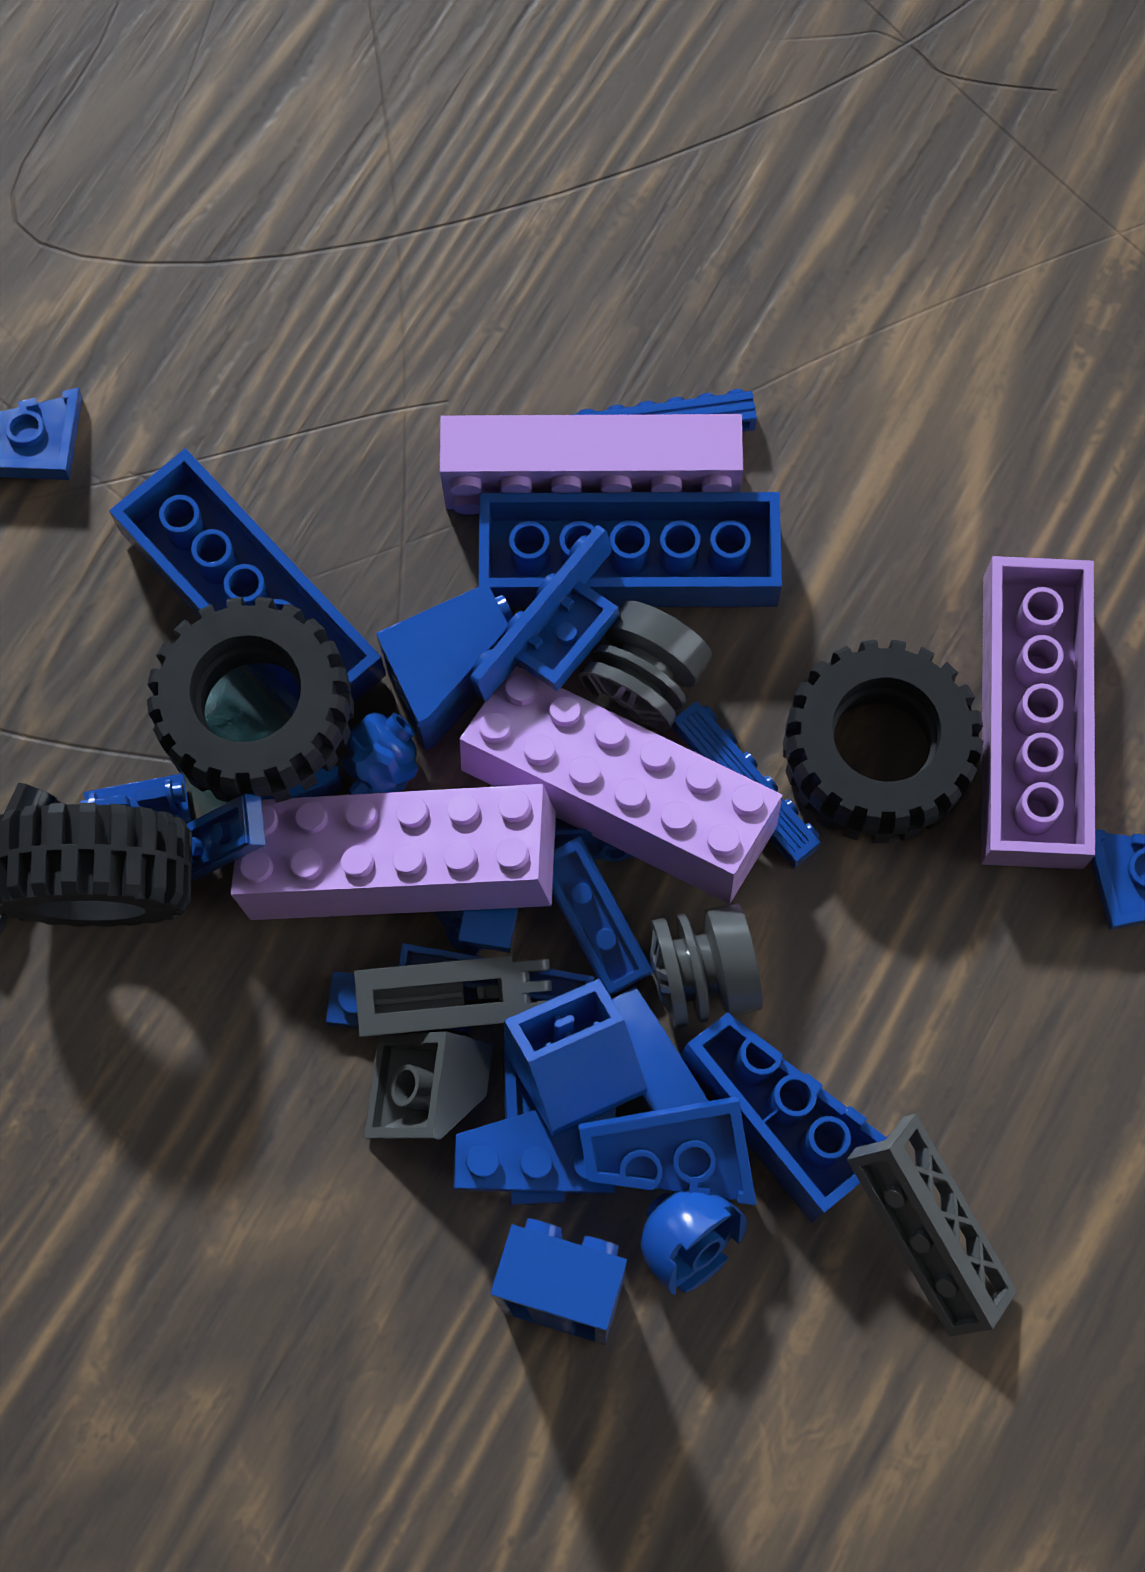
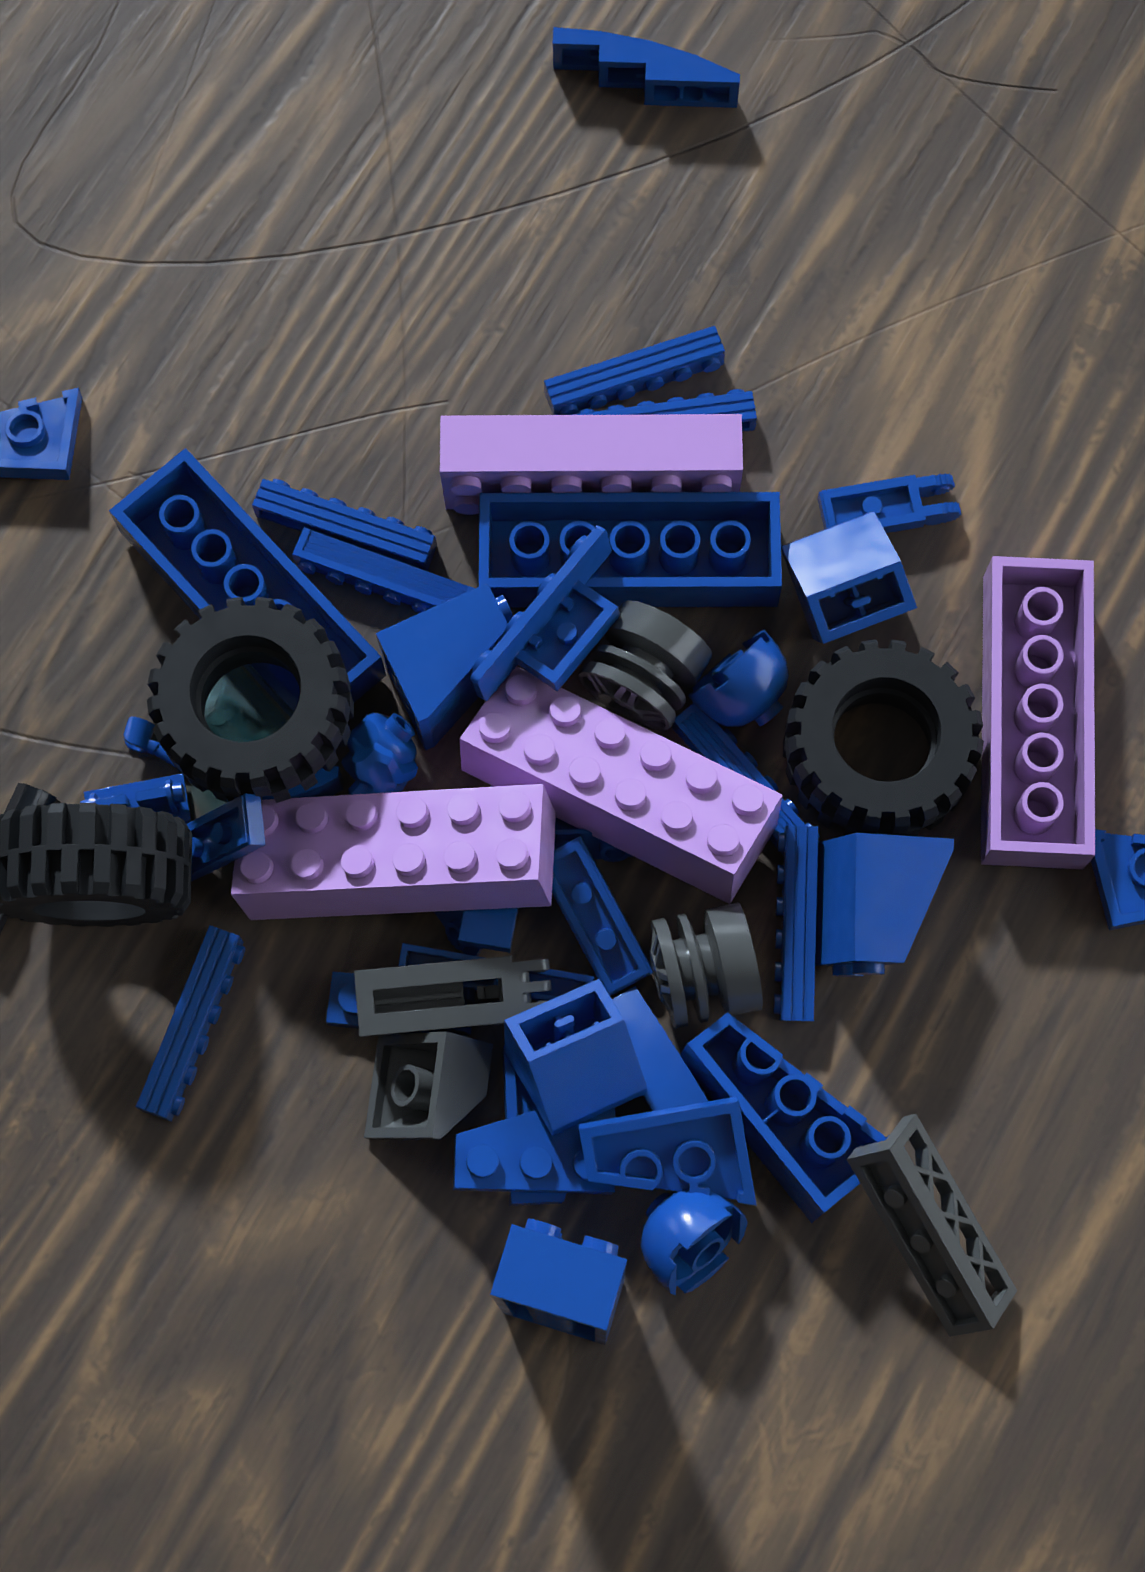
(138, 738): none -> blue hand
(190, 1024): none -> blue piece
(333, 518): none -> blue piece
(373, 572): none -> blue piece
(635, 372): none -> blue piece
(664, 72): none -> blue slope
(744, 684): none -> blue cylinder
(798, 923): none -> blue piece
(848, 577): none -> blue slope
(874, 898): none -> blue slope
(893, 500): none -> blue hinge

